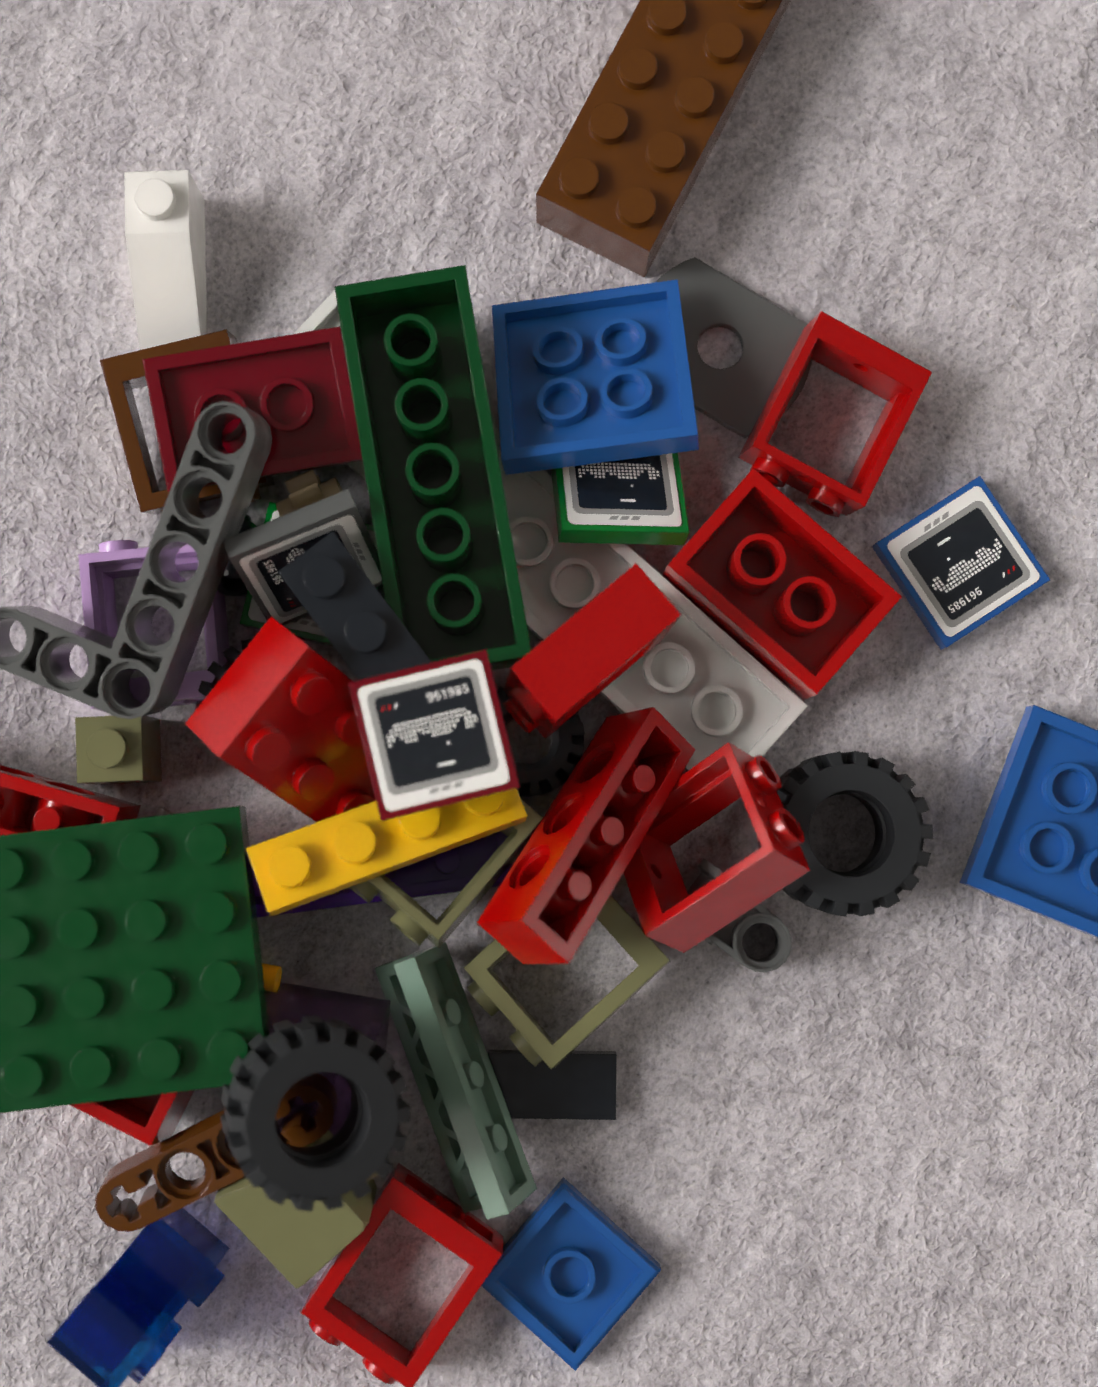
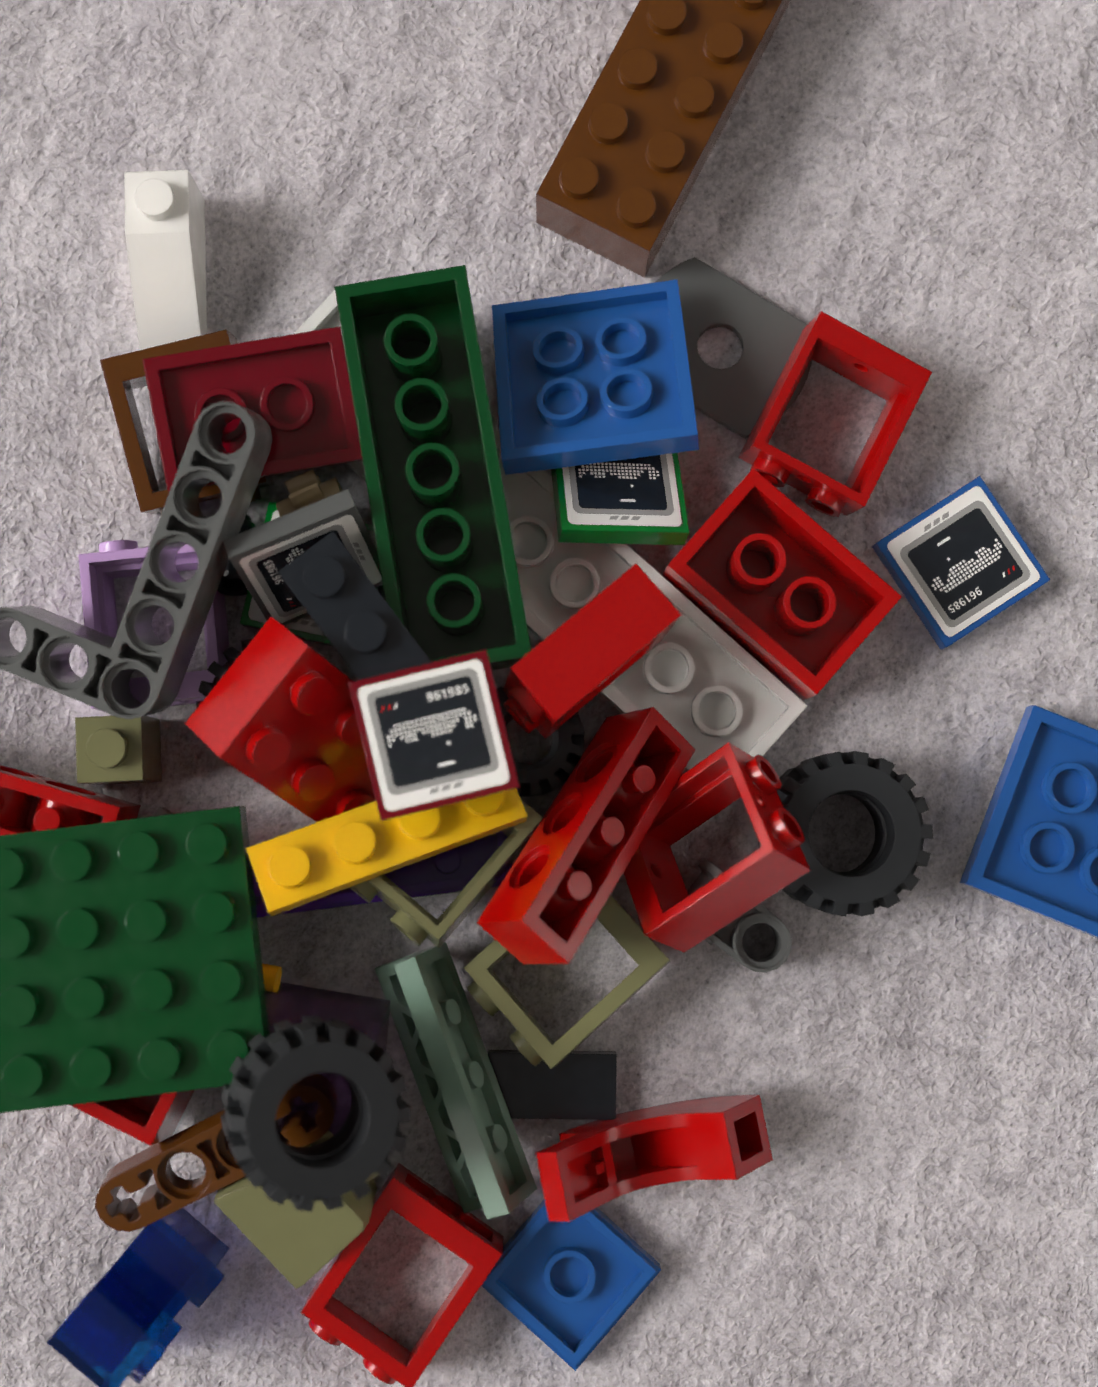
(651, 1148): none -> red arch

